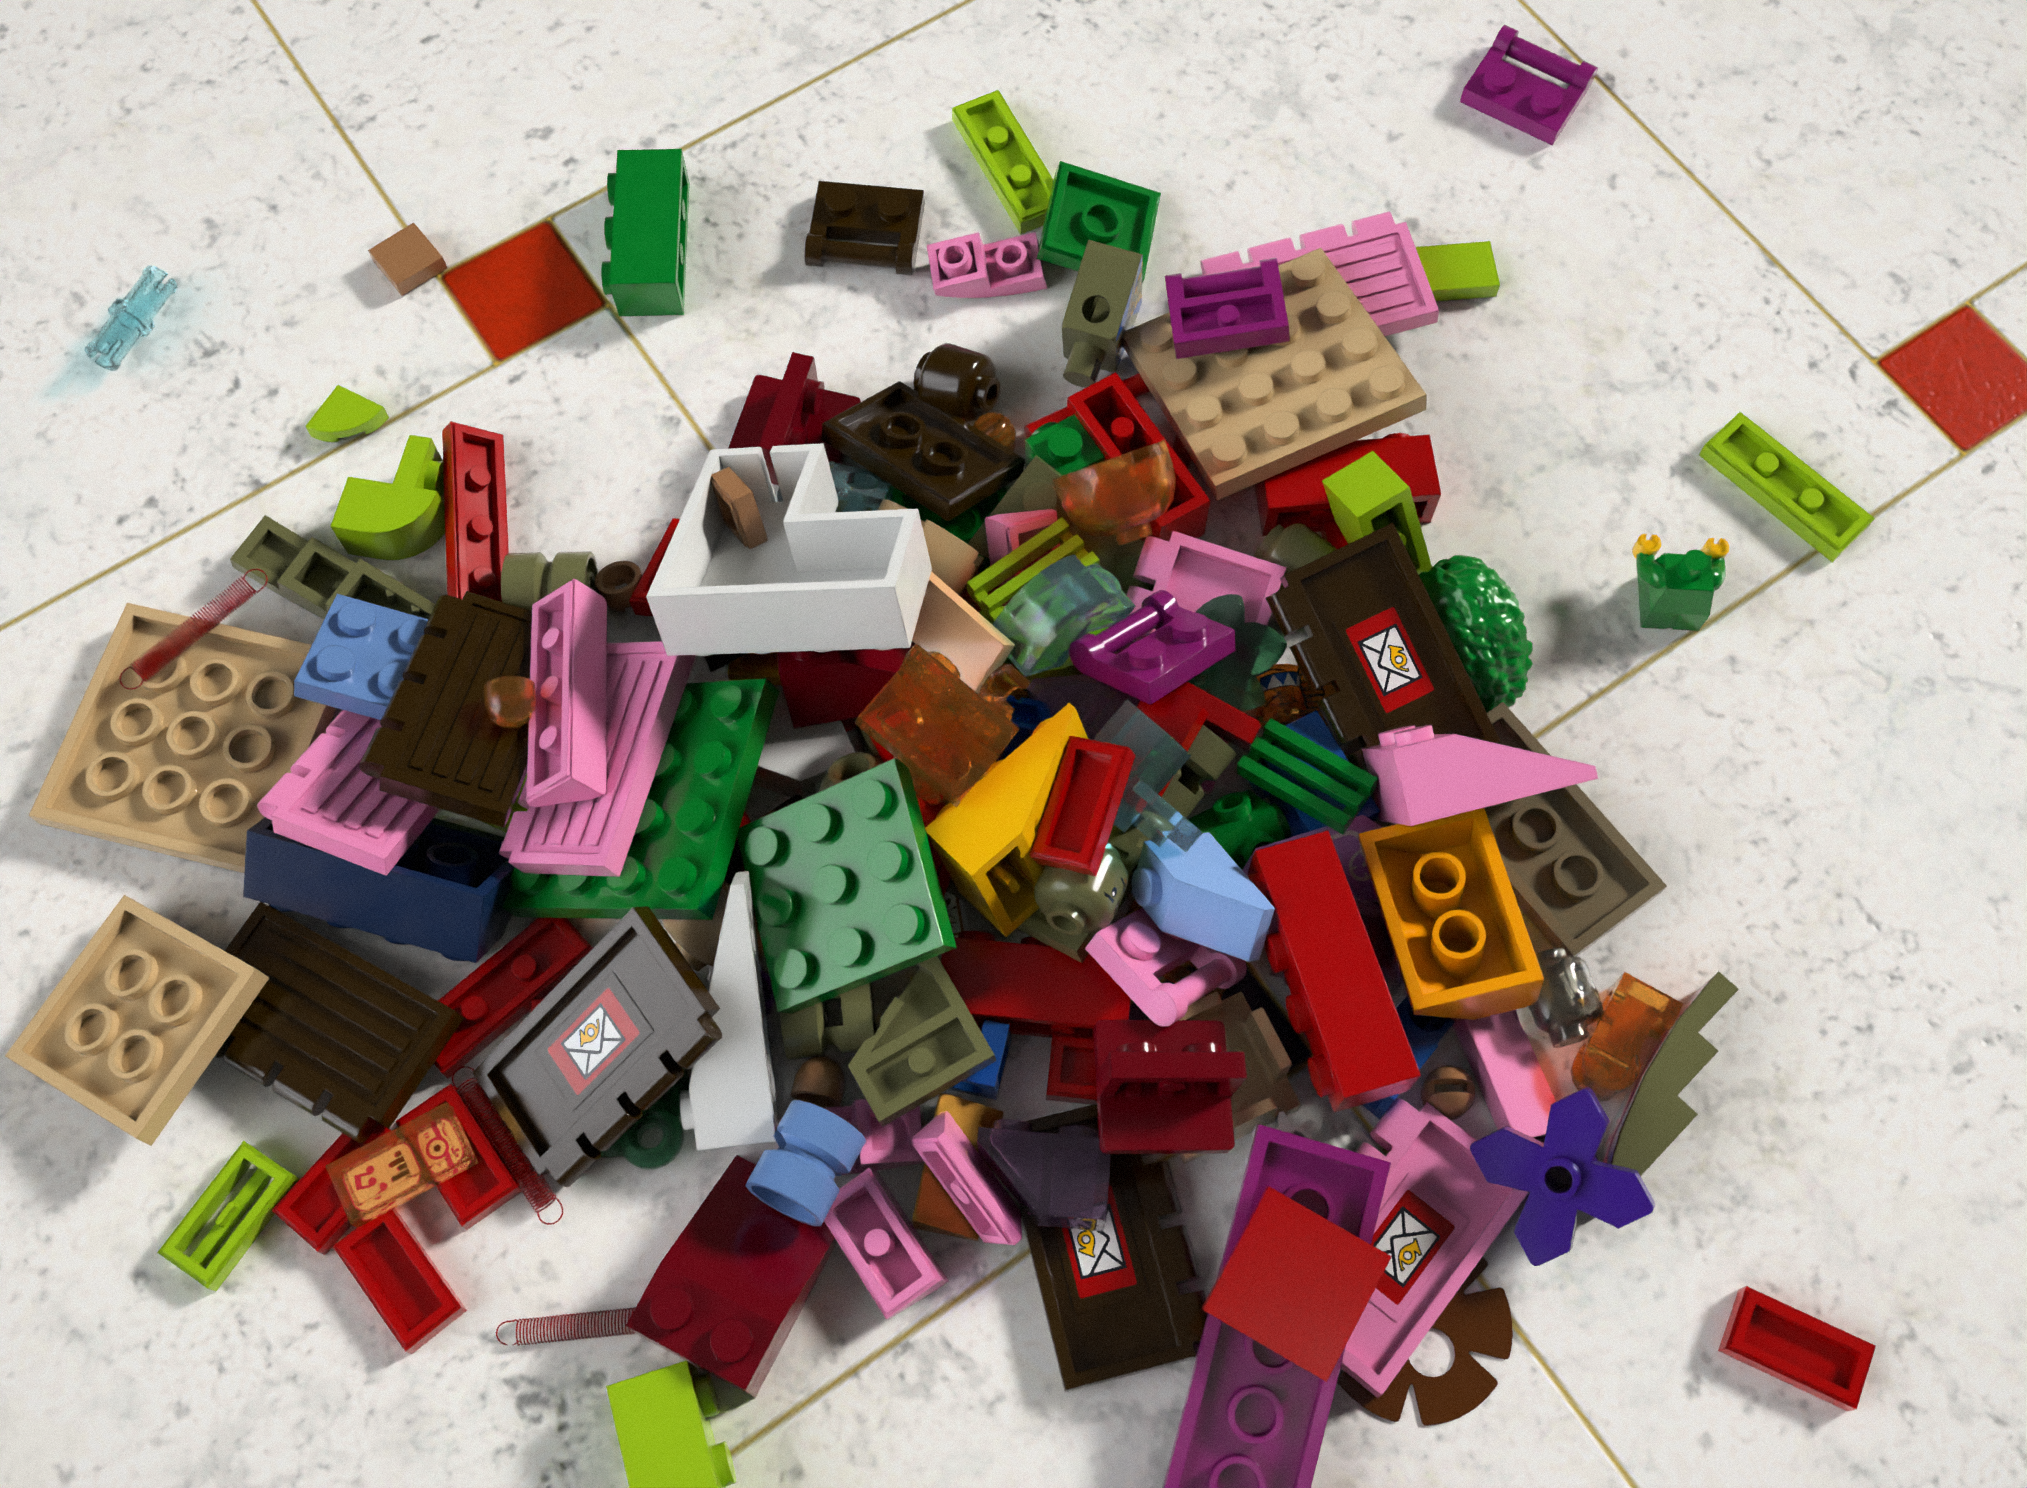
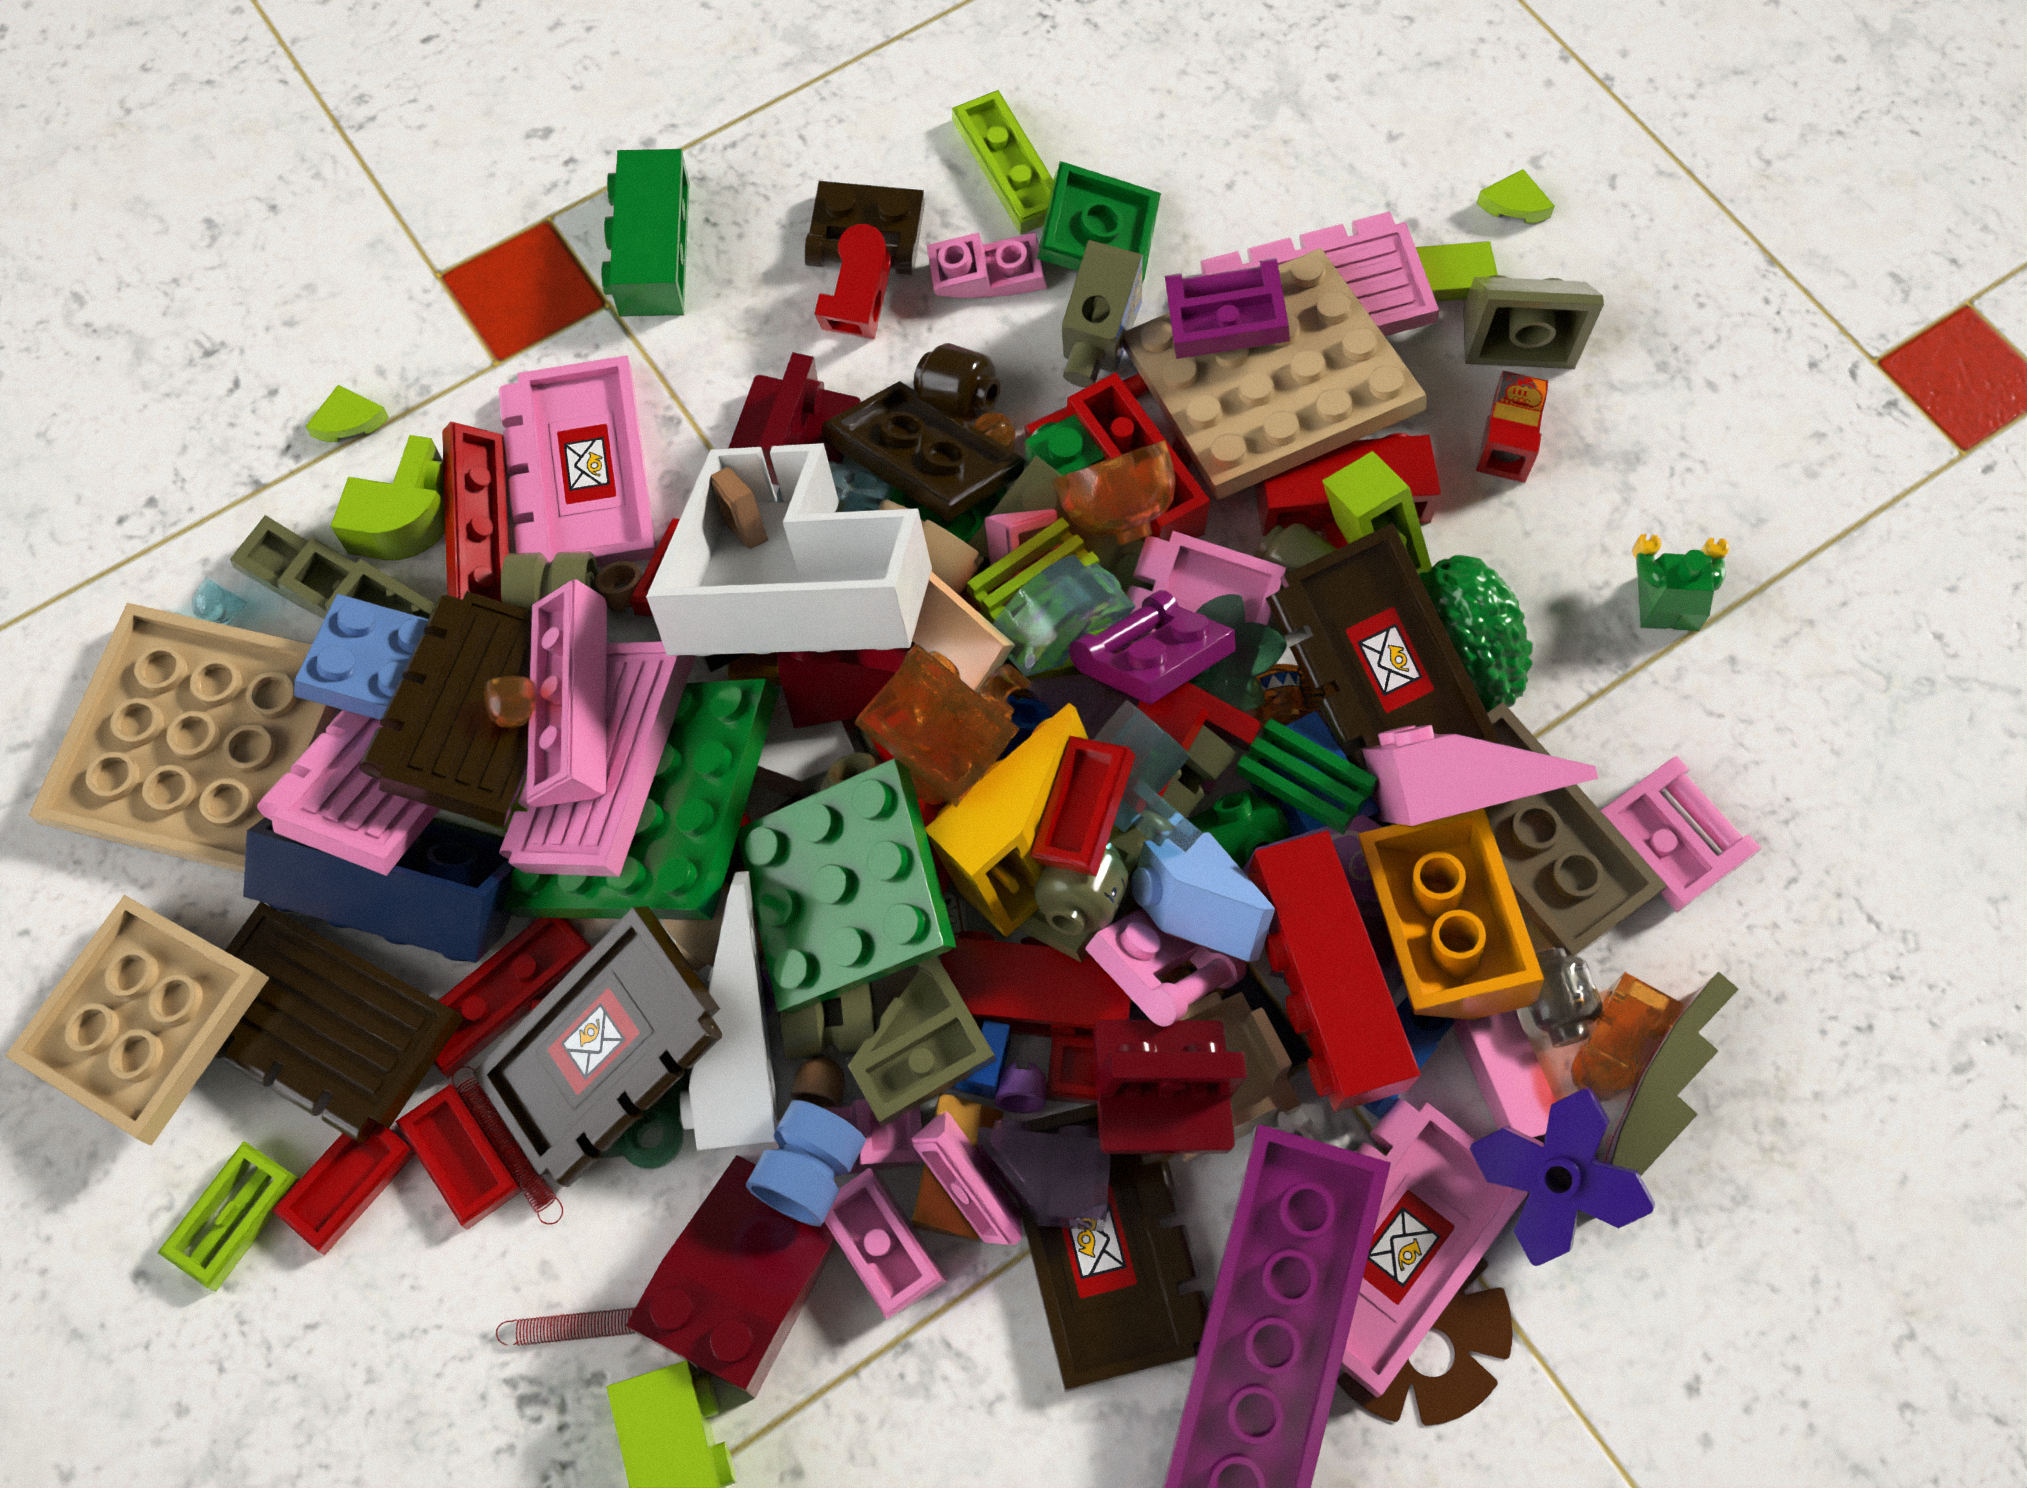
(131, 318): clear light blue pin -> none
(191, 636): red piece -> none
(216, 603): none -> clear light blue hinge
(400, 1280): red tile -> none
(401, 1164): clear orange tile -> none
(407, 259): medium nougat tile -> none
(577, 462): none -> bright pink hinge
(860, 284): none -> red leg
(1021, 1089): none -> medium lavender hinge
(1296, 1283): red tile -> none
(1450, 1104): medium nougat hinge -> none
(1513, 426): none -> red leg
(1517, 198): none -> lime tile
(1524, 98): magenta plate -> none
(1528, 321): none -> olive slope
(1668, 840): none -> bright pink plate
(1786, 486): lime tile -> none
(1797, 1348): red tile -> none

